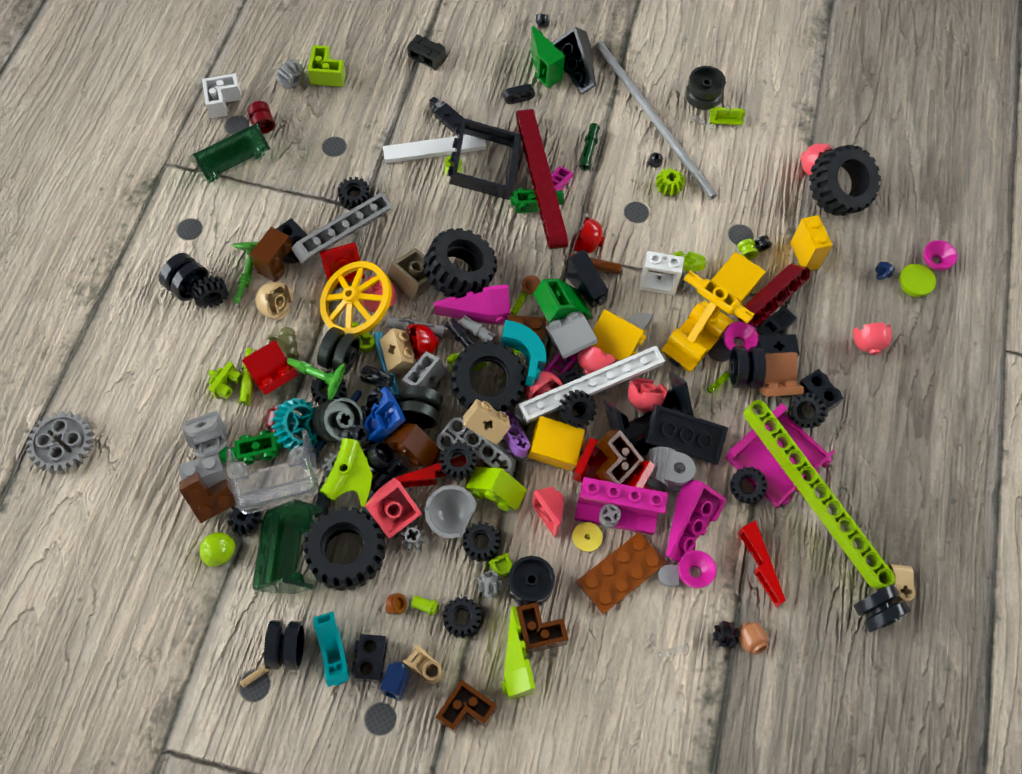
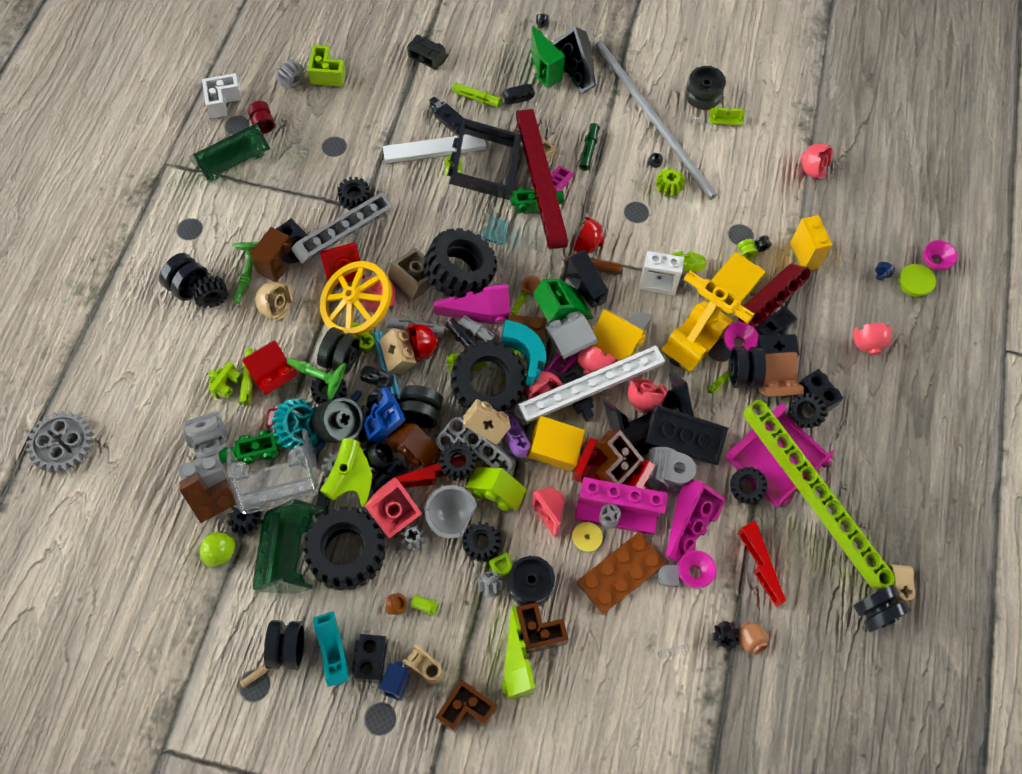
(286, 341): olive animal -> none
(358, 428): black bush -> none
(426, 371): light grey brick -> none
(462, 604): black tyre -> none
(484, 97): none -> lime pin
(496, 230): none -> clear light blue panel
(549, 148): none -> tan tile
(584, 416): black tyre -> none
(863, 180): black tyre -> none

